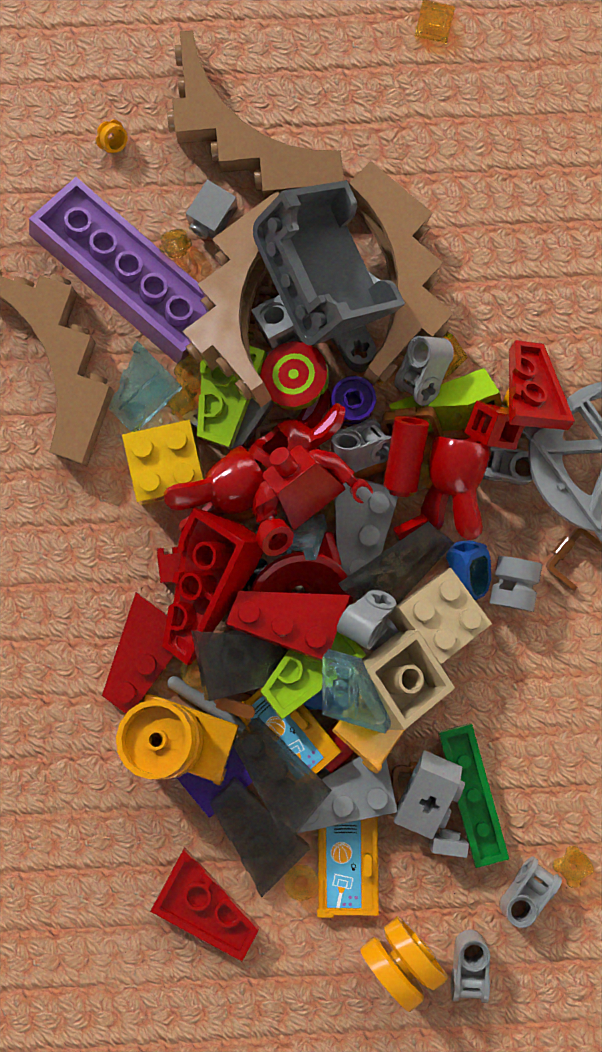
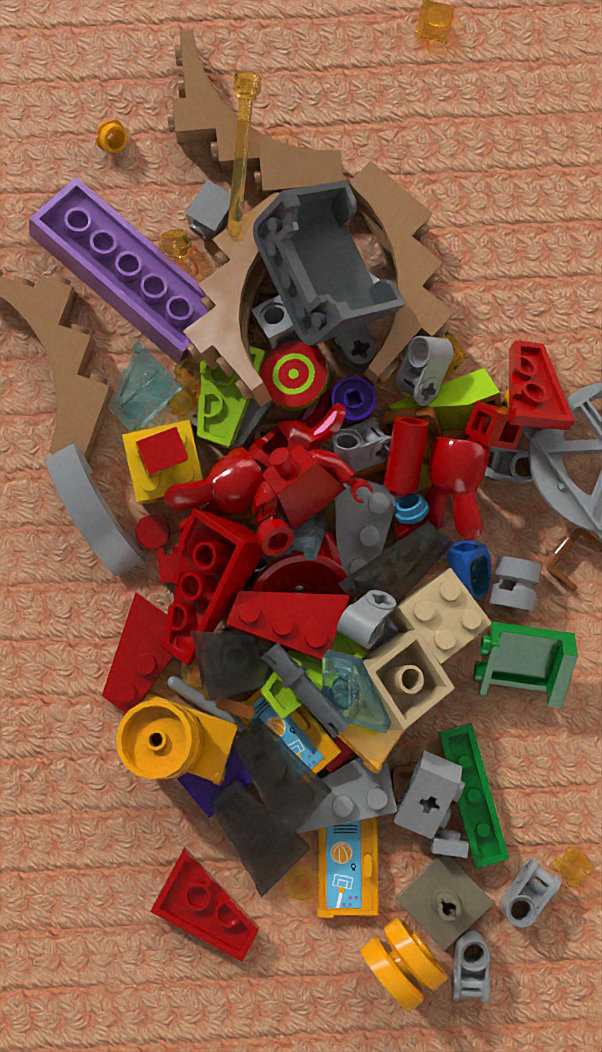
(90, 511): none -> light grey slope
(152, 532): none -> red tile
(161, 451): none -> red panel
(247, 87): none -> clear yellow piece
(305, 689): none -> dark grey pin
(411, 509): none -> dark azure plate
(444, 900): none -> dark tan tile
(527, 660): none -> green panel

